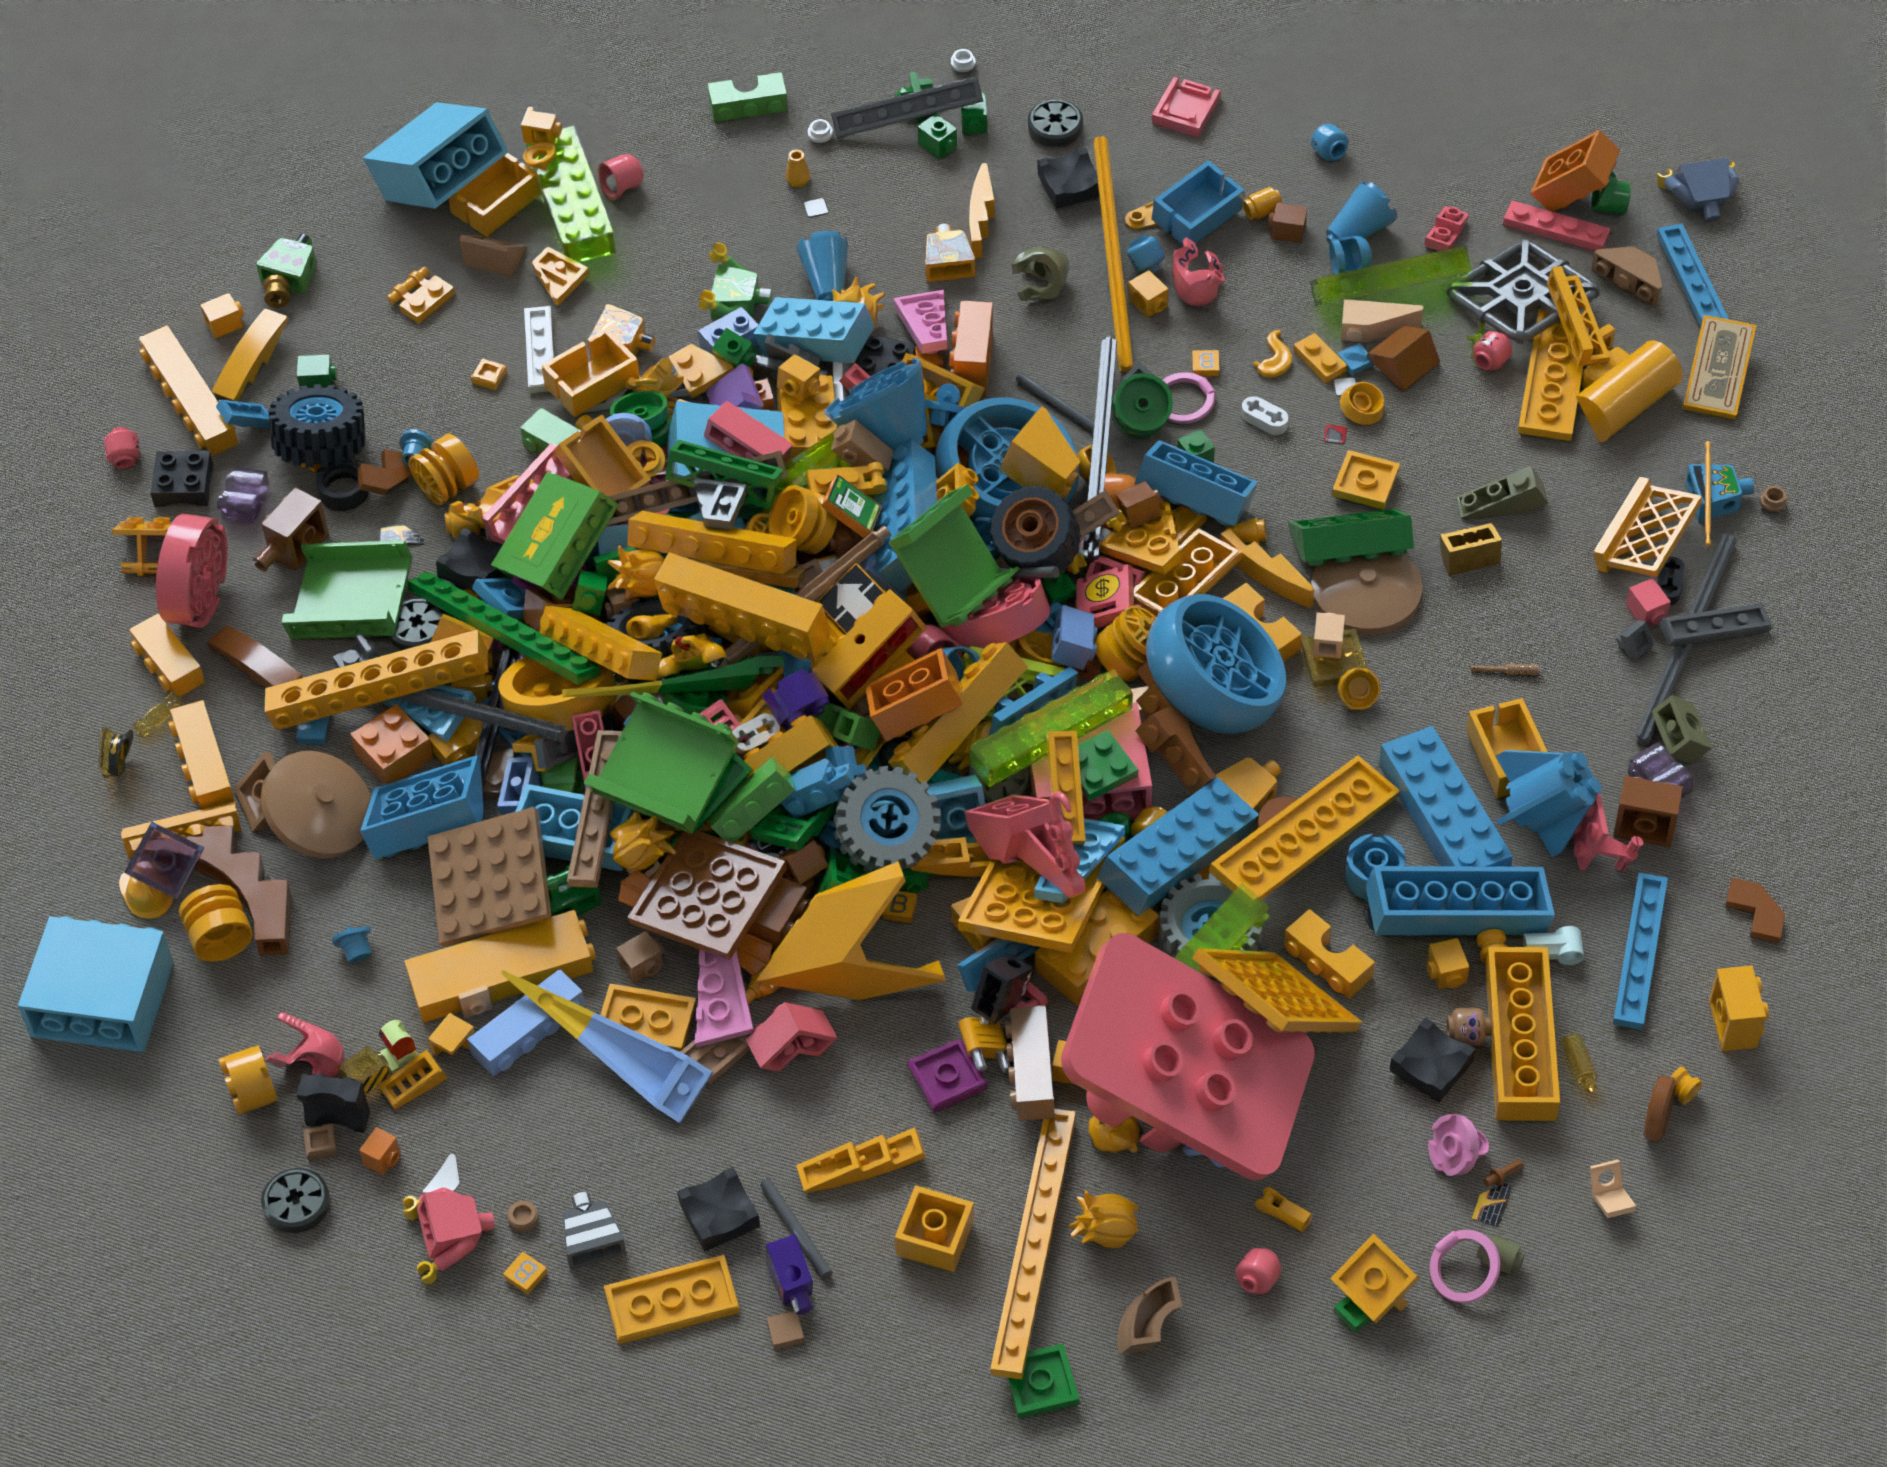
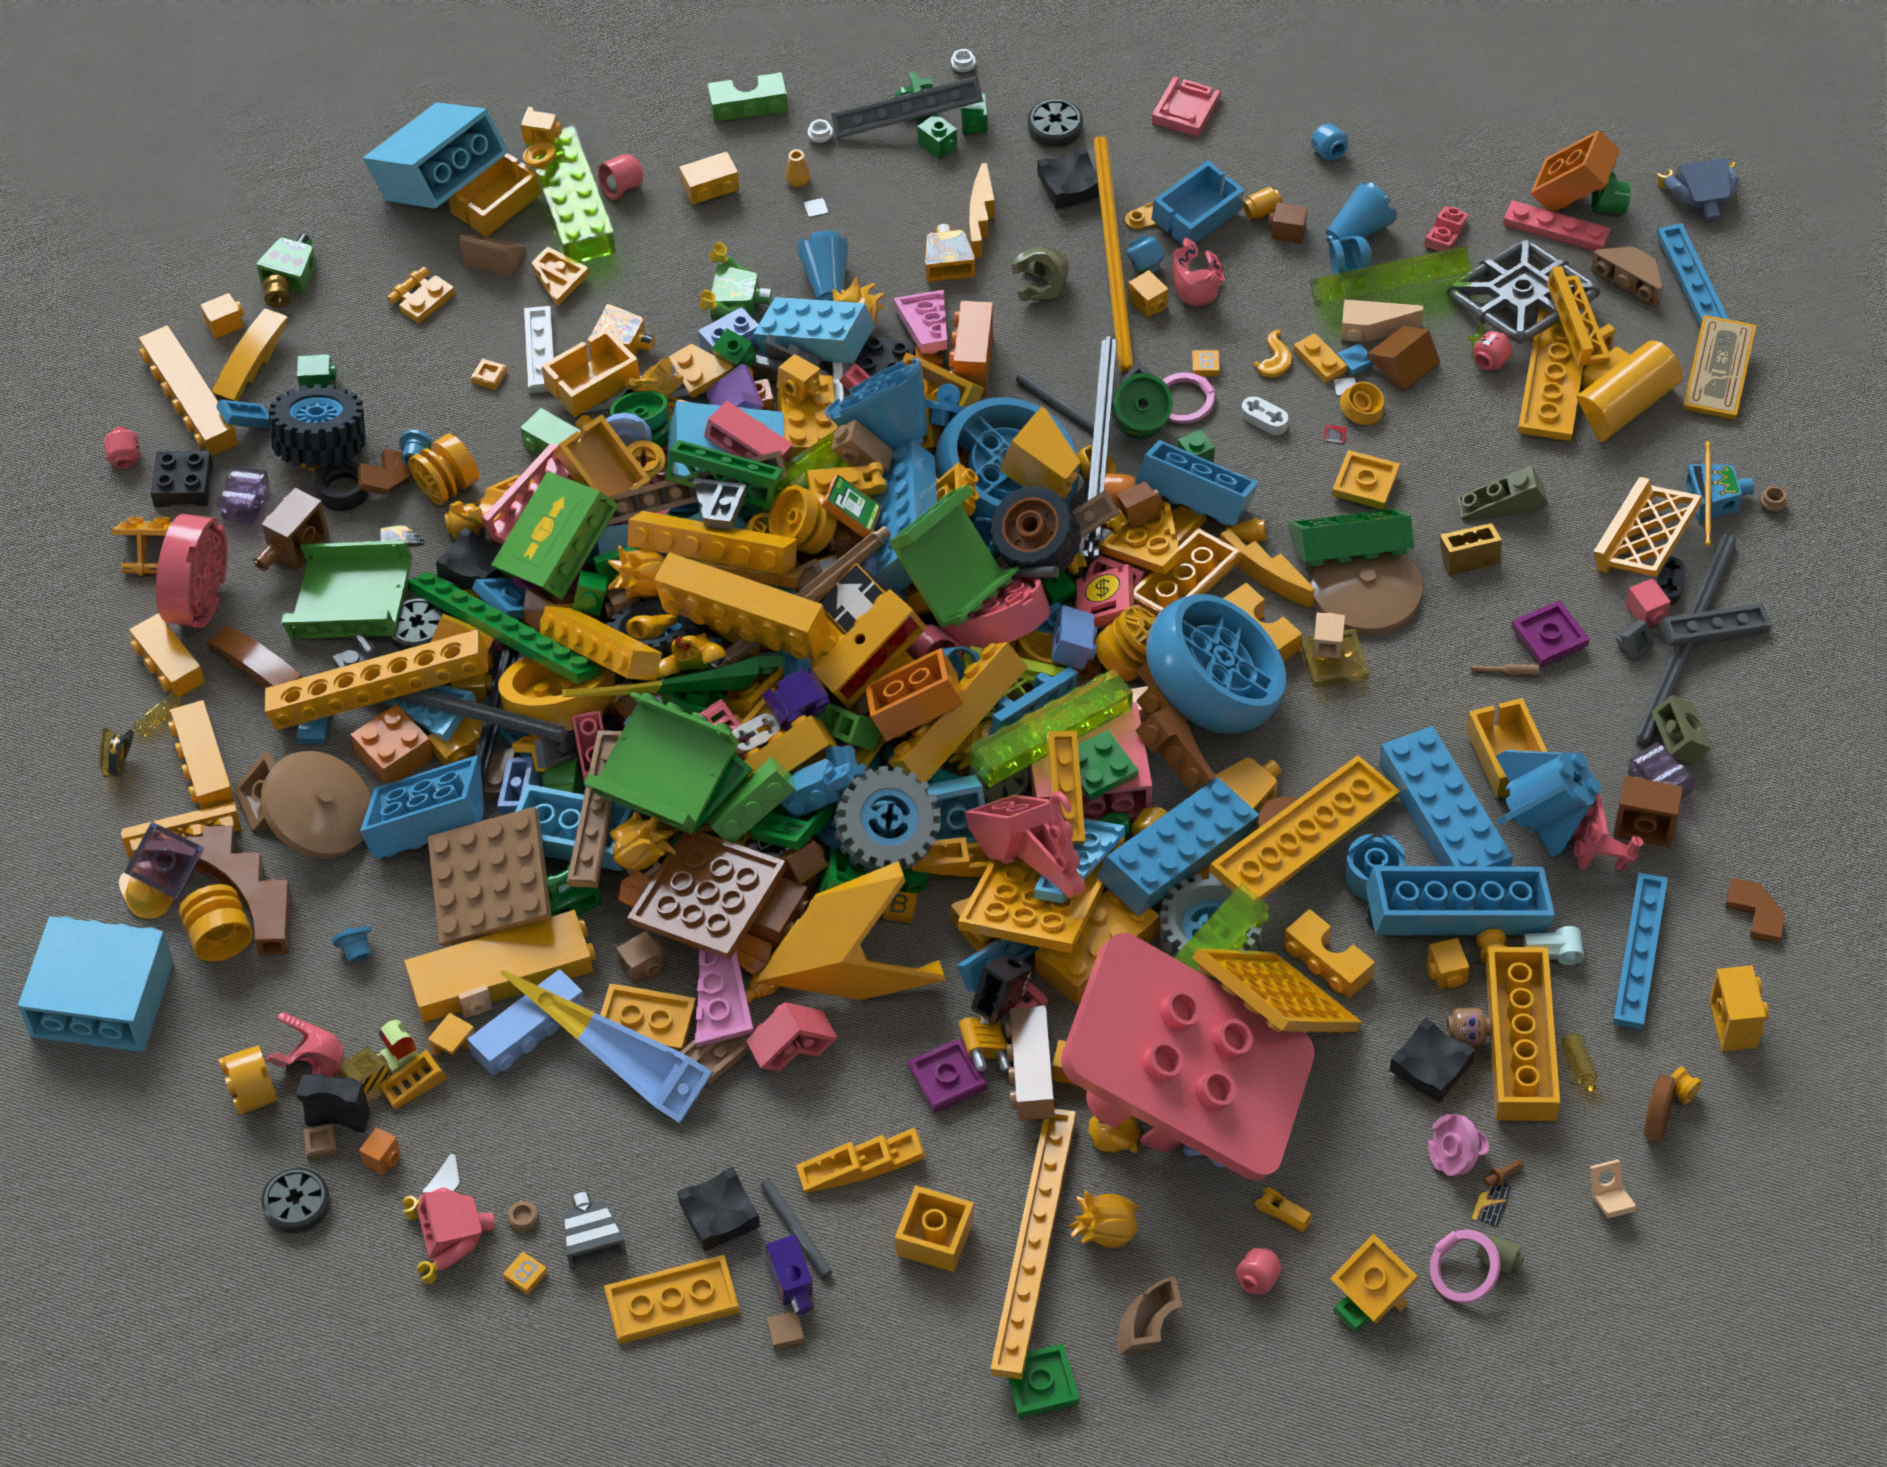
(709, 178): none -> brick
(1359, 688): light orange hair -> none
(1550, 633): none -> magenta plate

